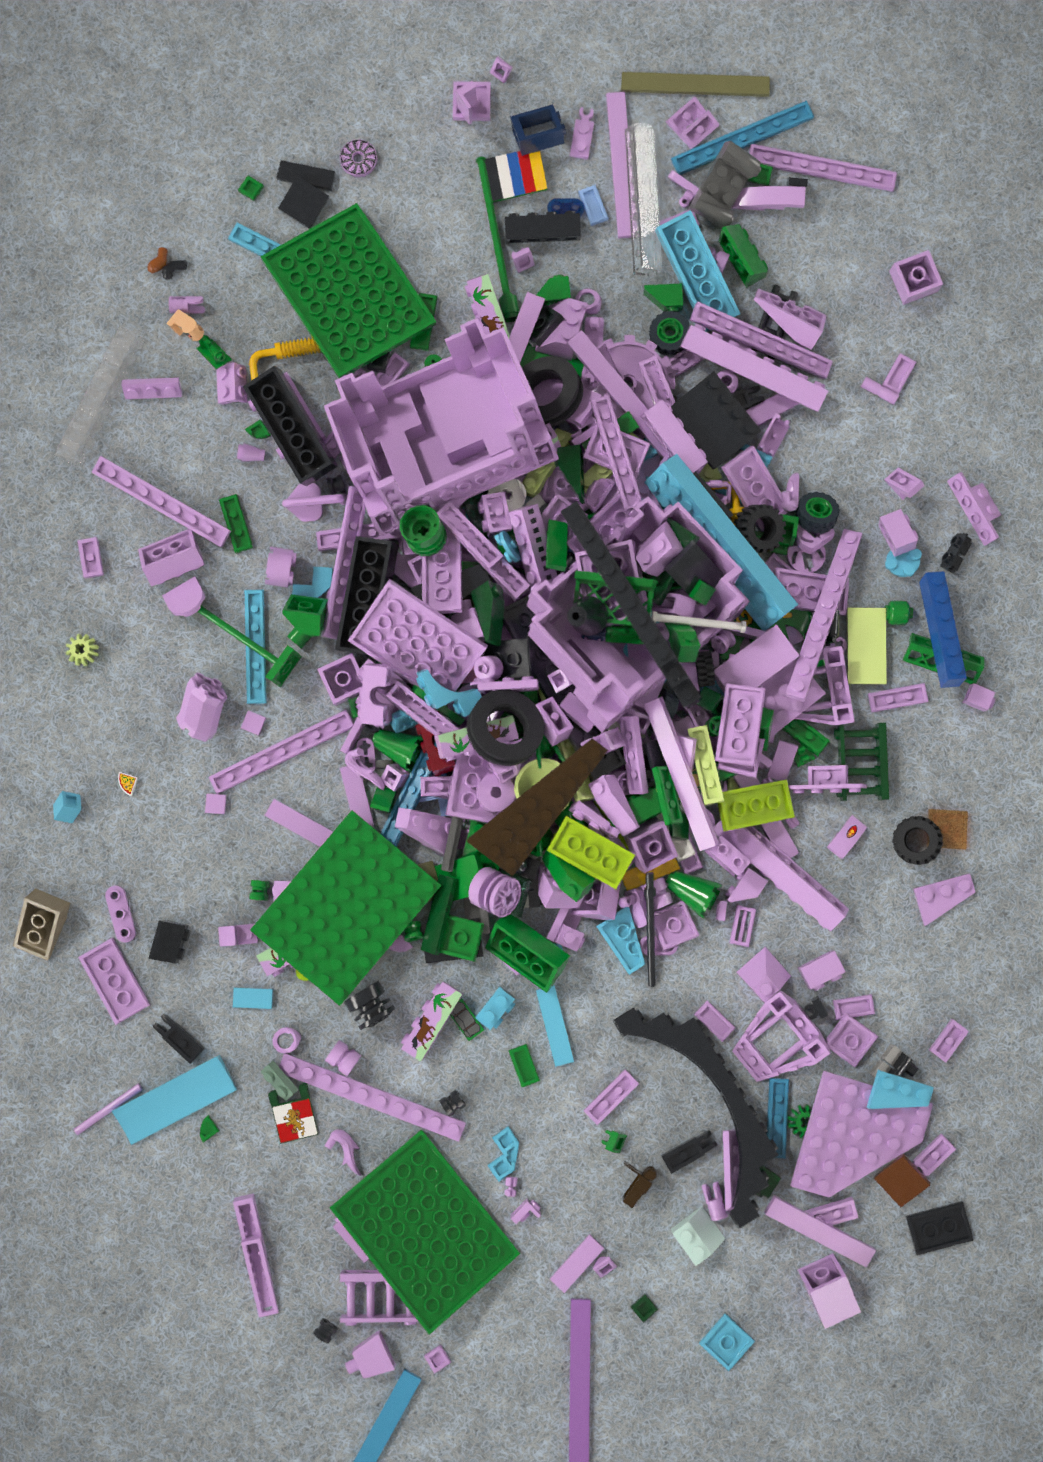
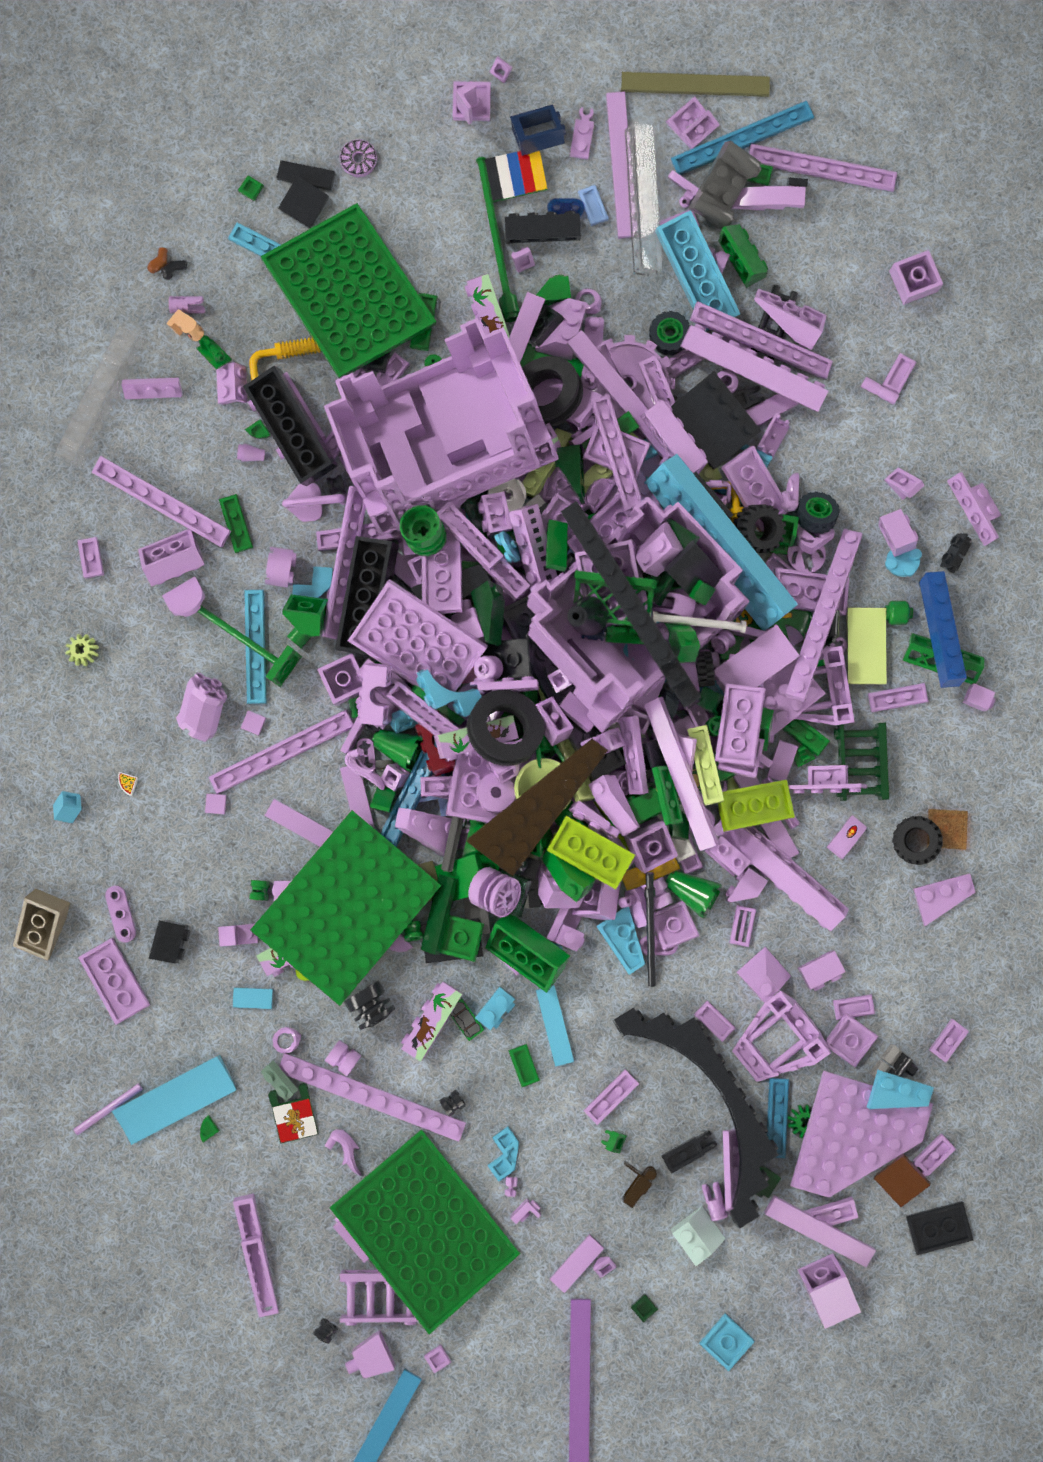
(179, 1039): black hinge -> none
(665, 296): green slope -> none
(721, 910): lavender tile -> none
(818, 1008): black tile -> none

